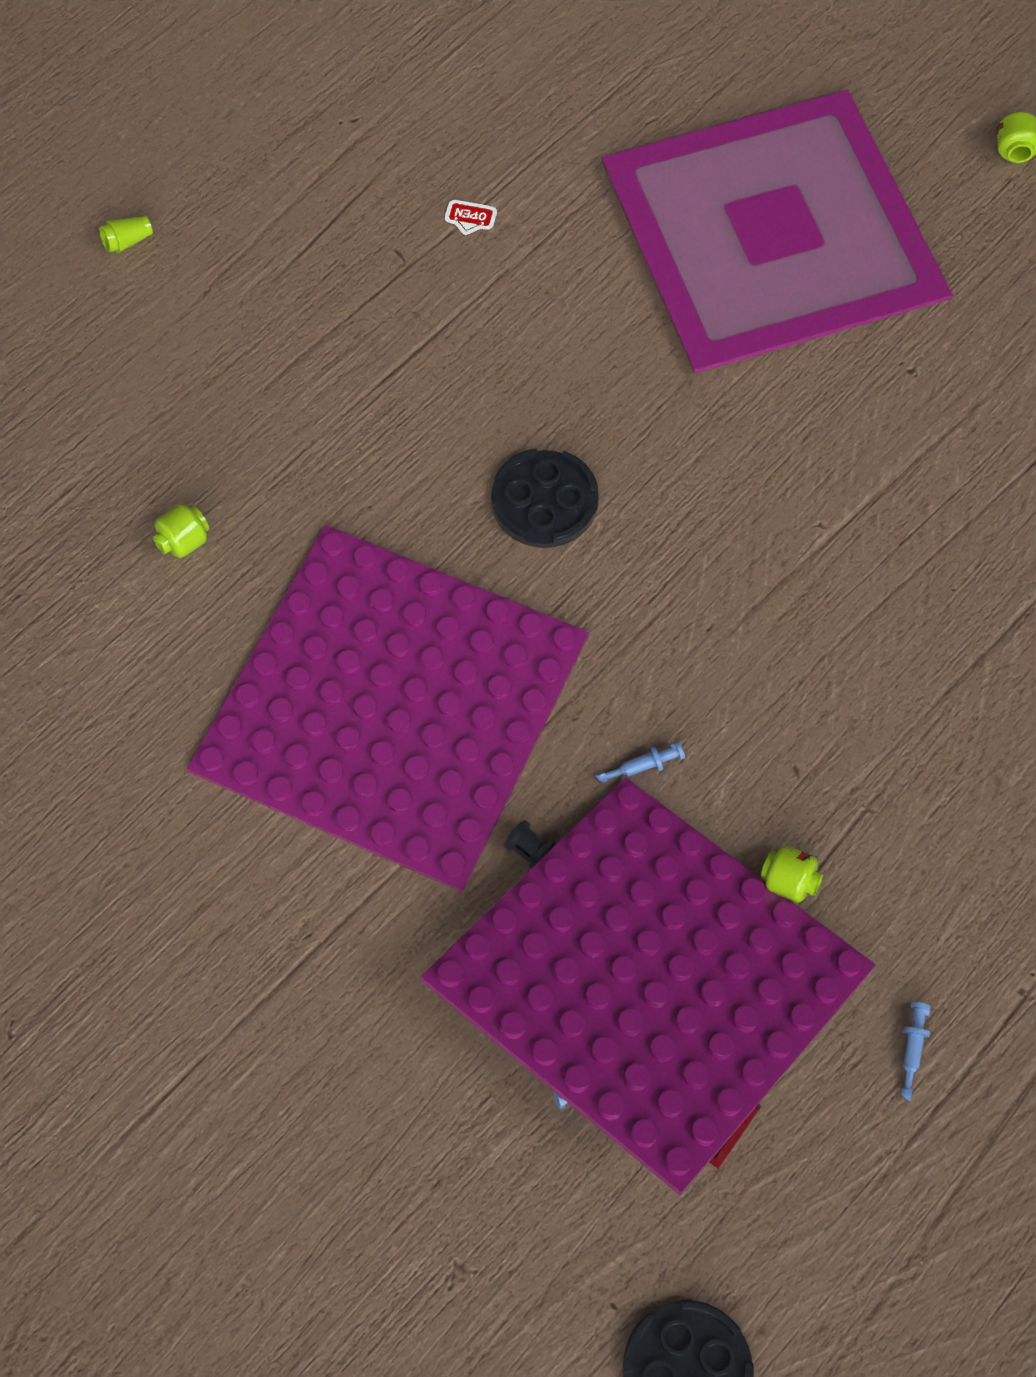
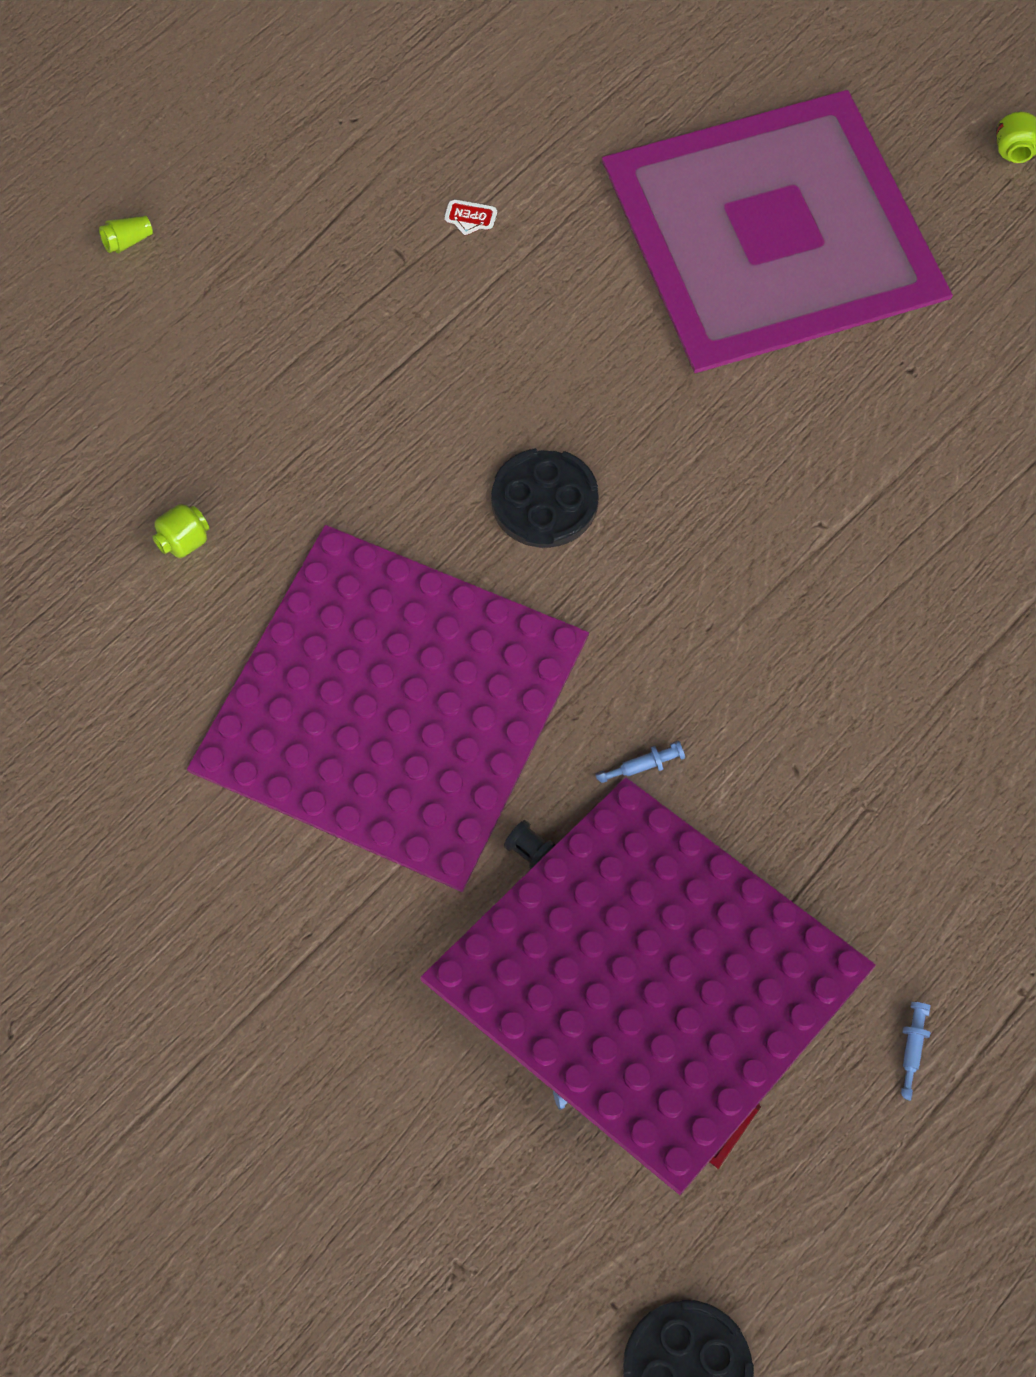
(791, 874): lime head -> none

